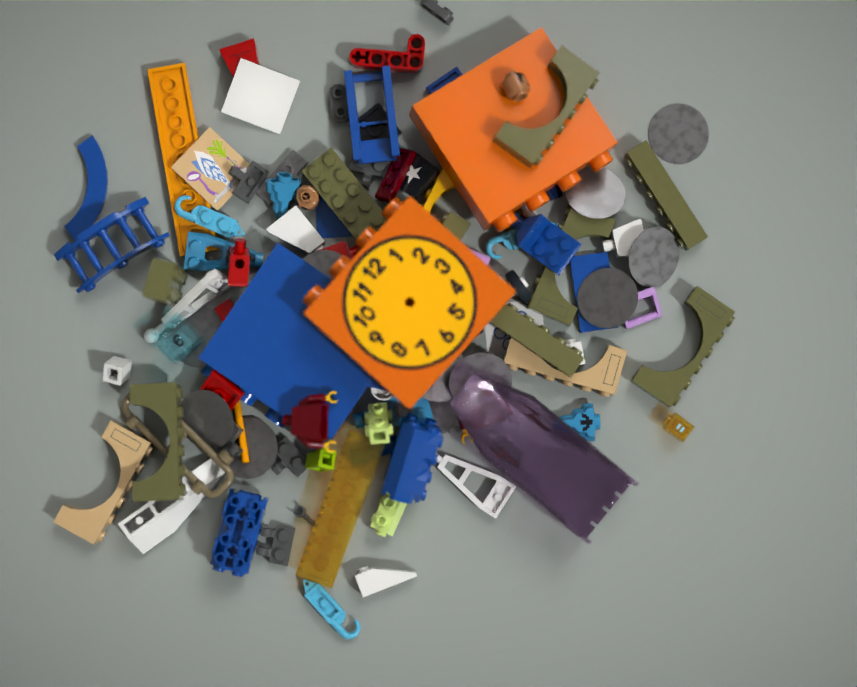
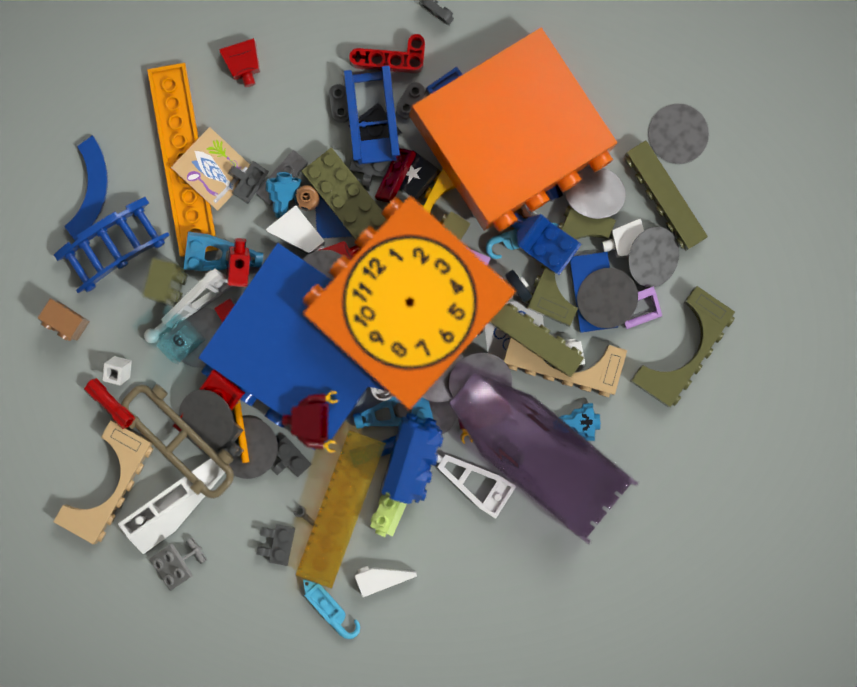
(63, 319): none -> medium nougat brick
(119, 413): none -> red axle
(168, 480): olive arch -> none
(172, 566): none -> light grey plate
(209, 219): medium azure plate -> none
(238, 532): blue brick -> none
(260, 96): white sticker -> none
(321, 460): lime brick -> none
(379, 426): yellowish green brick -> none
(410, 99): none -> dark grey plate
(515, 86): medium nougat head -> none
(575, 78): olive arch -> none
(677, 426): clear yellow brick -> none

